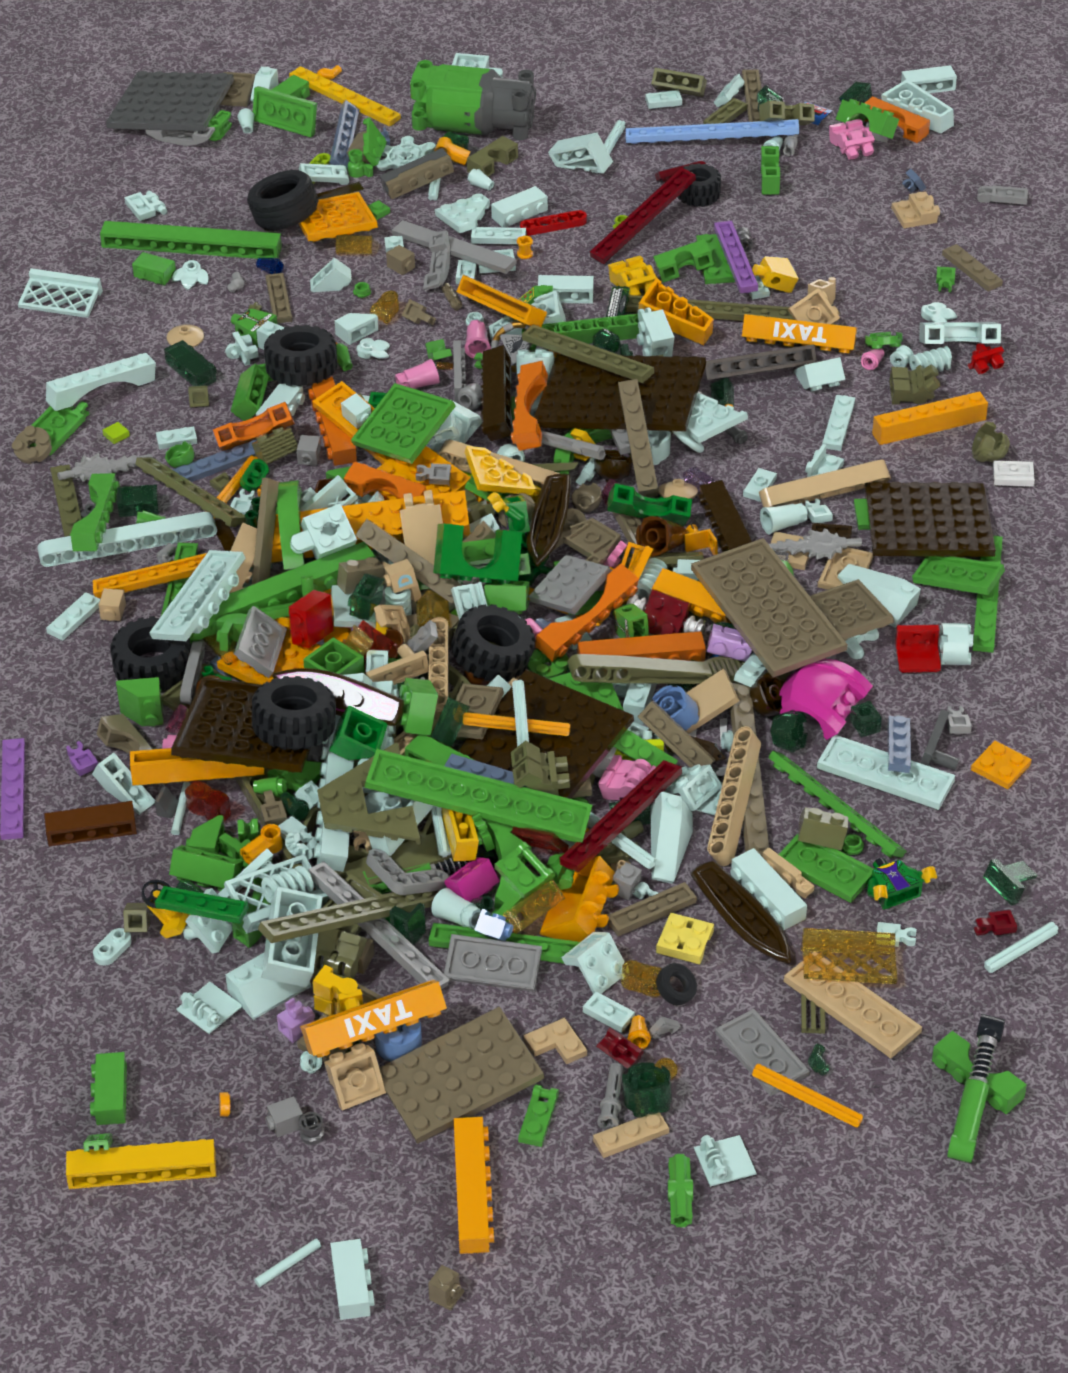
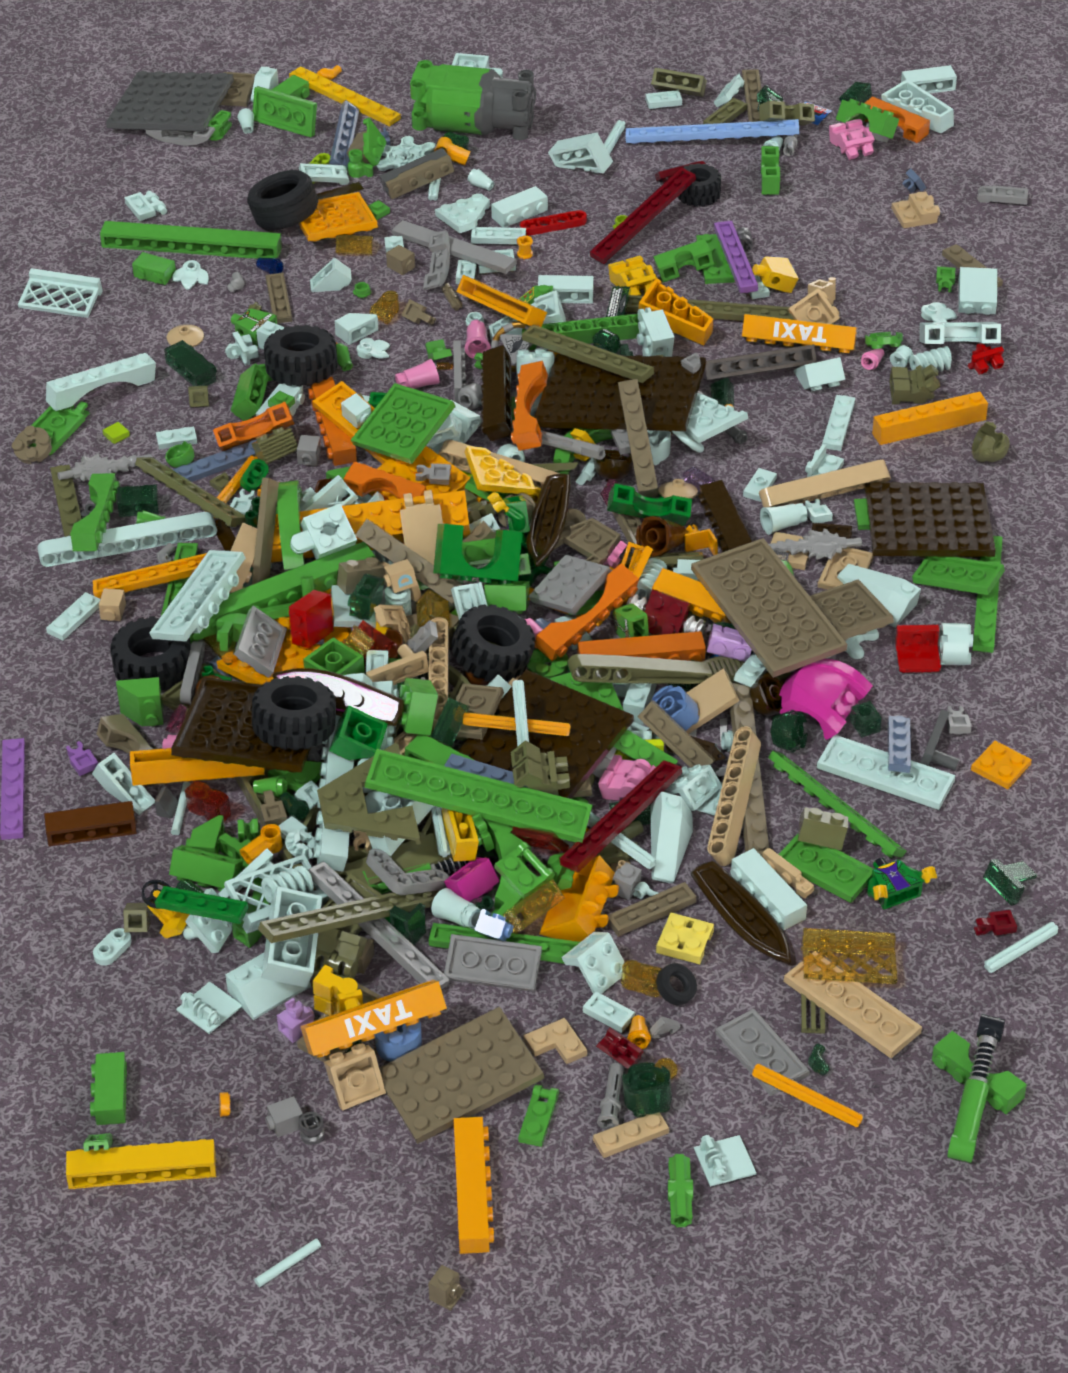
(281, 397): none -> bright green plate
(315, 1063): light aqua plate -> none
(351, 1279): light aqua brick -> none
(500, 150): olive arch -> none
(587, 497): dark tan hair -> none
(692, 363): none -> light grey tile
(853, 844): bright green plate -> none
(901, 935): light aqua plate -> none
(977, 290): none -> light aqua brick
(1013, 473): white plate -> none

